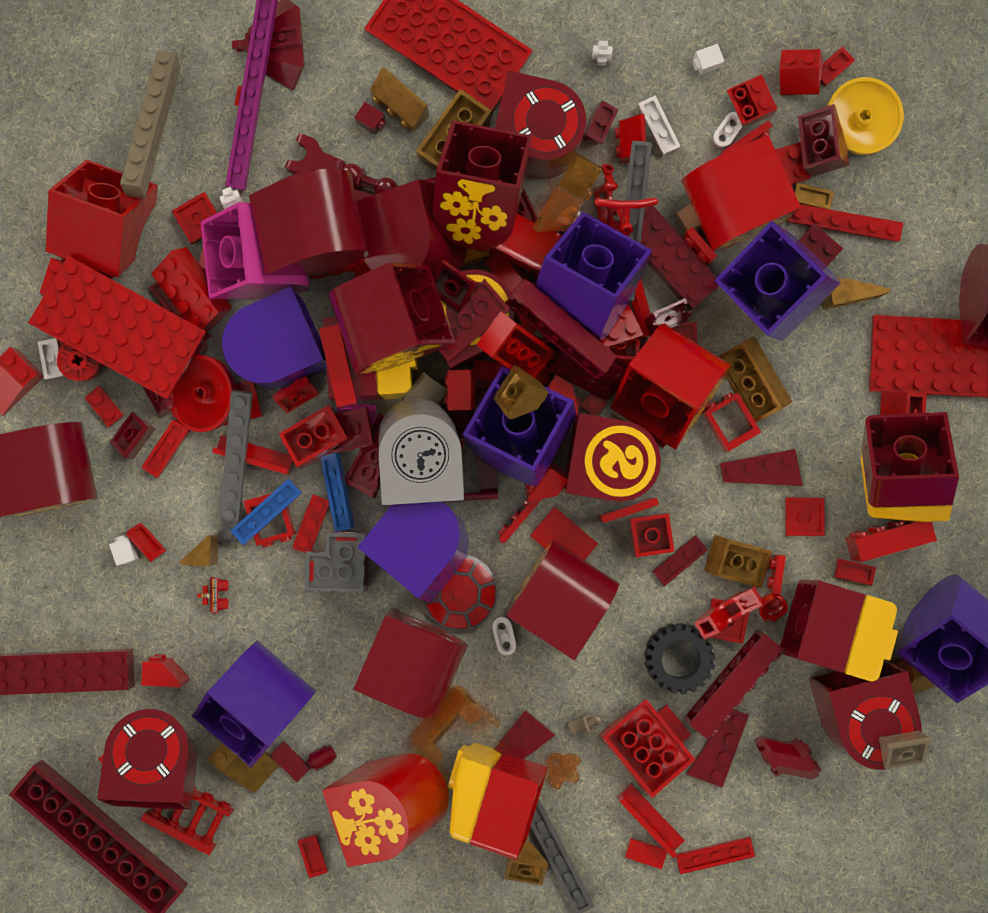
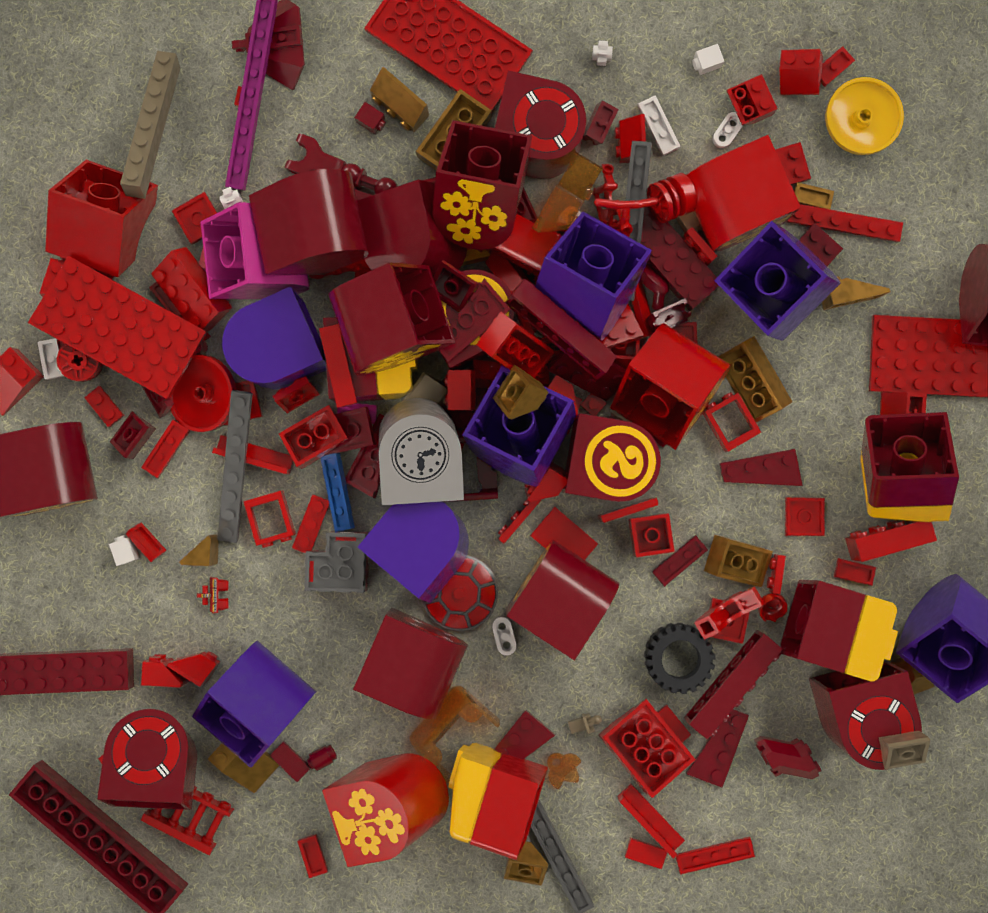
(196, 667): none -> red slope
(266, 511): blue plate -> none
(655, 284): none -> dark red arm
(675, 197): none -> red wheel
(759, 132): red plate -> none
(822, 141): dark red slope -> none

